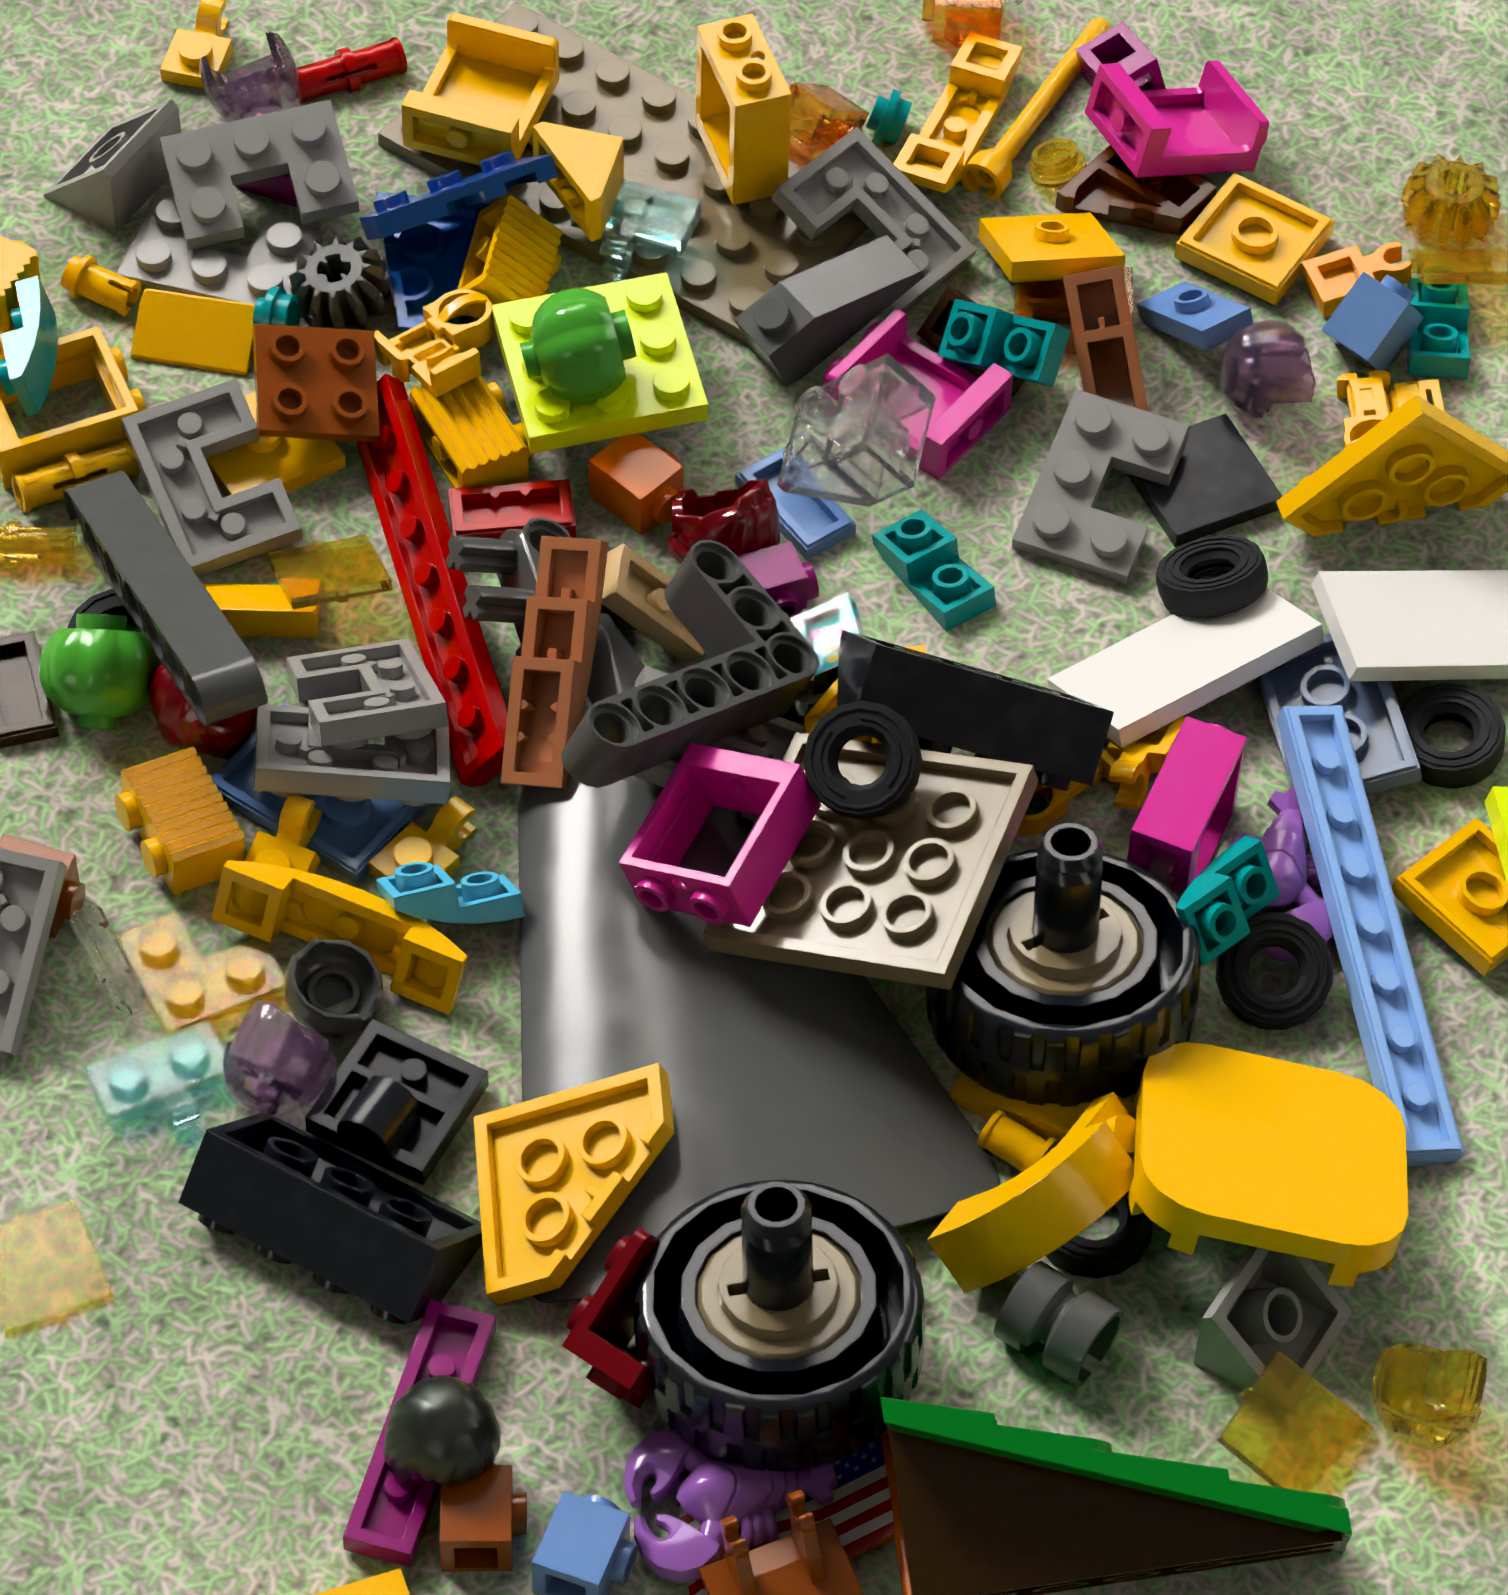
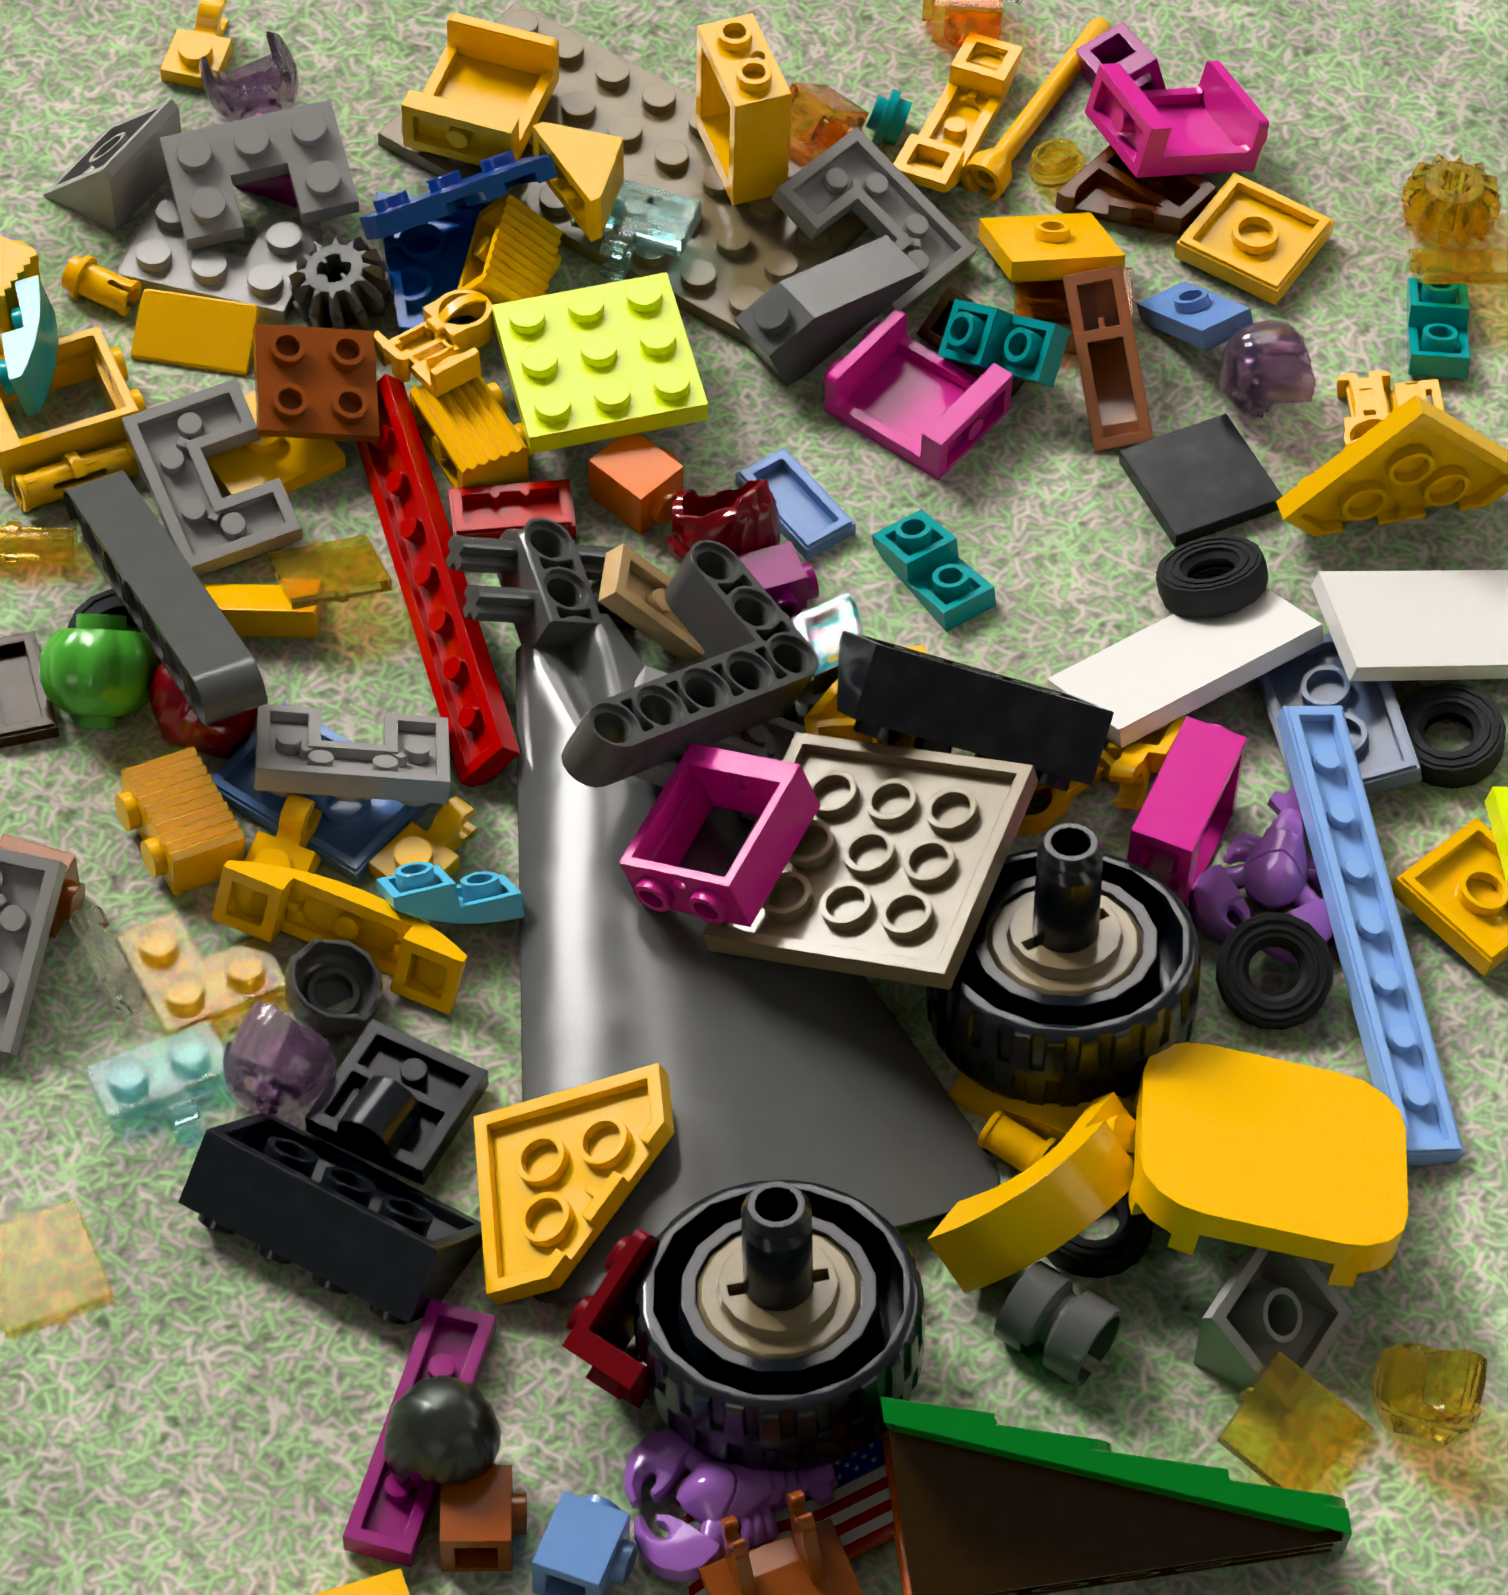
(277, 308): teal plate -> none
(351, 69): red pin -> none
(367, 693): light grey plate -> none
(555, 660): nougat slope -> none
(578, 346): bright green plant -> none
(830, 737): black tyre -> none
(858, 435): clear slope -> none
(1061, 511): light grey plate -> none
(1228, 894): teal slope -> none
(1335, 273): light orange plate -> none
(1374, 320): medium blue brick -> none

